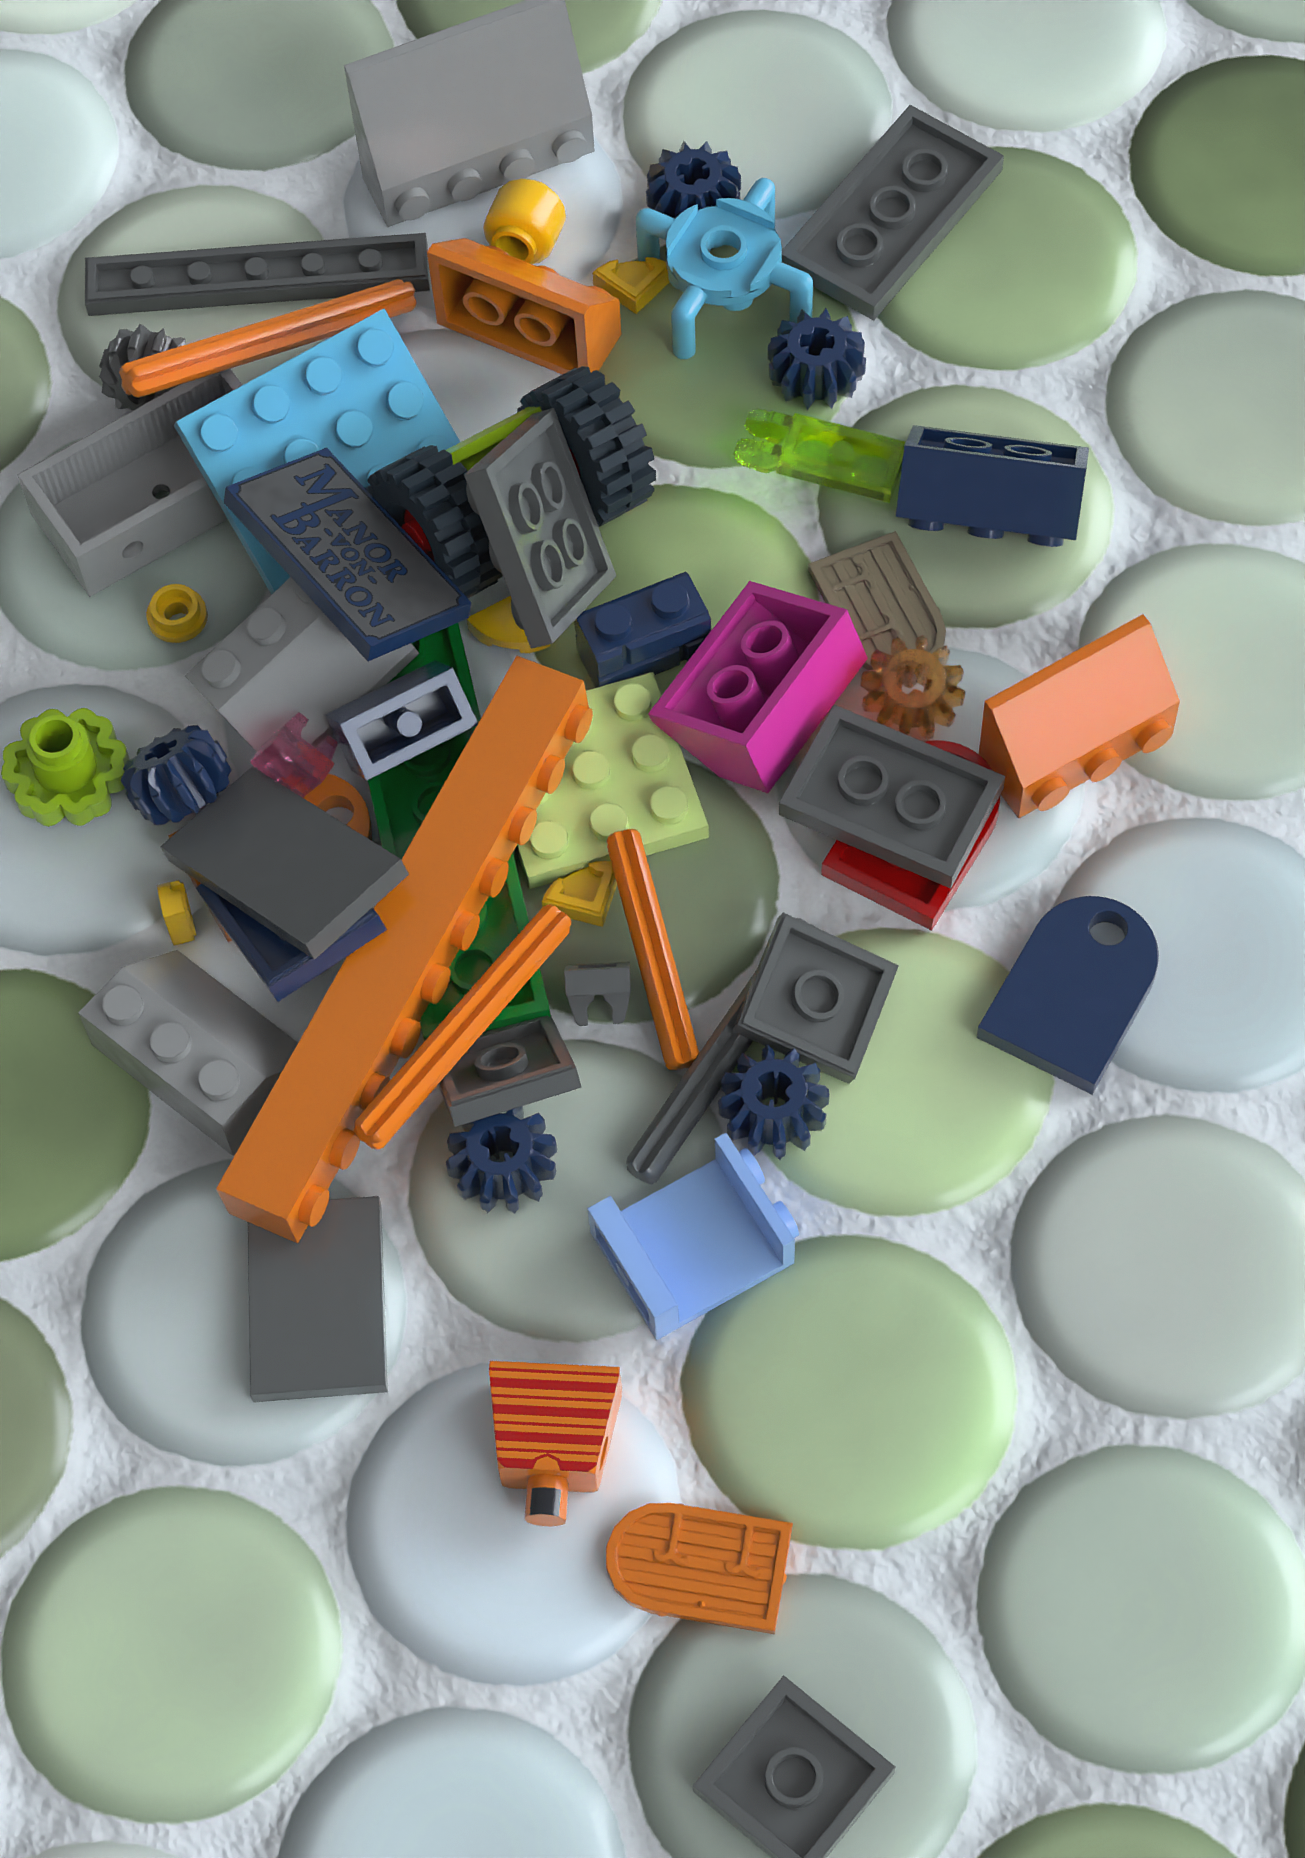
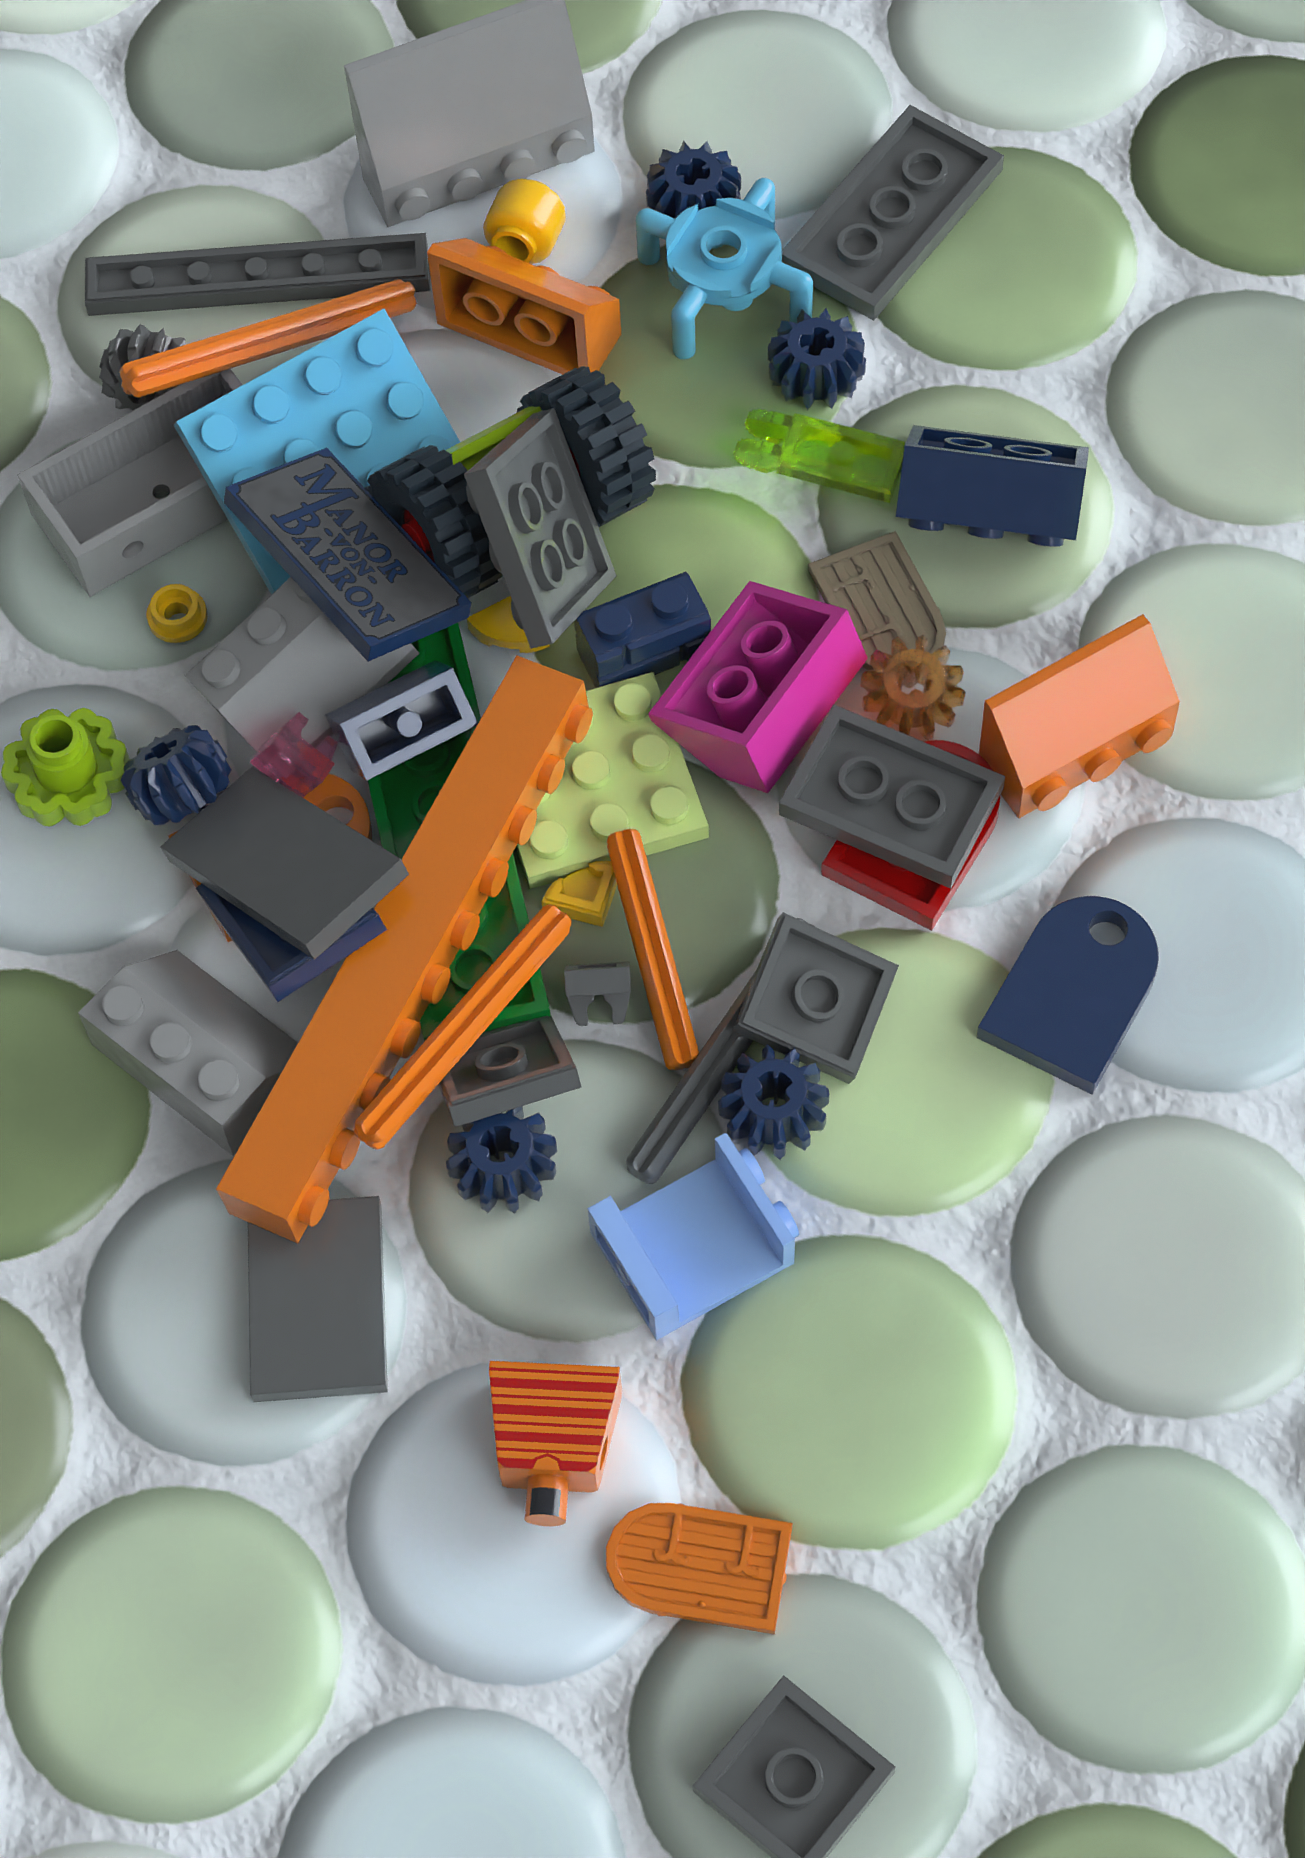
(176, 912): yellow tile -> none
(632, 281): yellow tile -> none

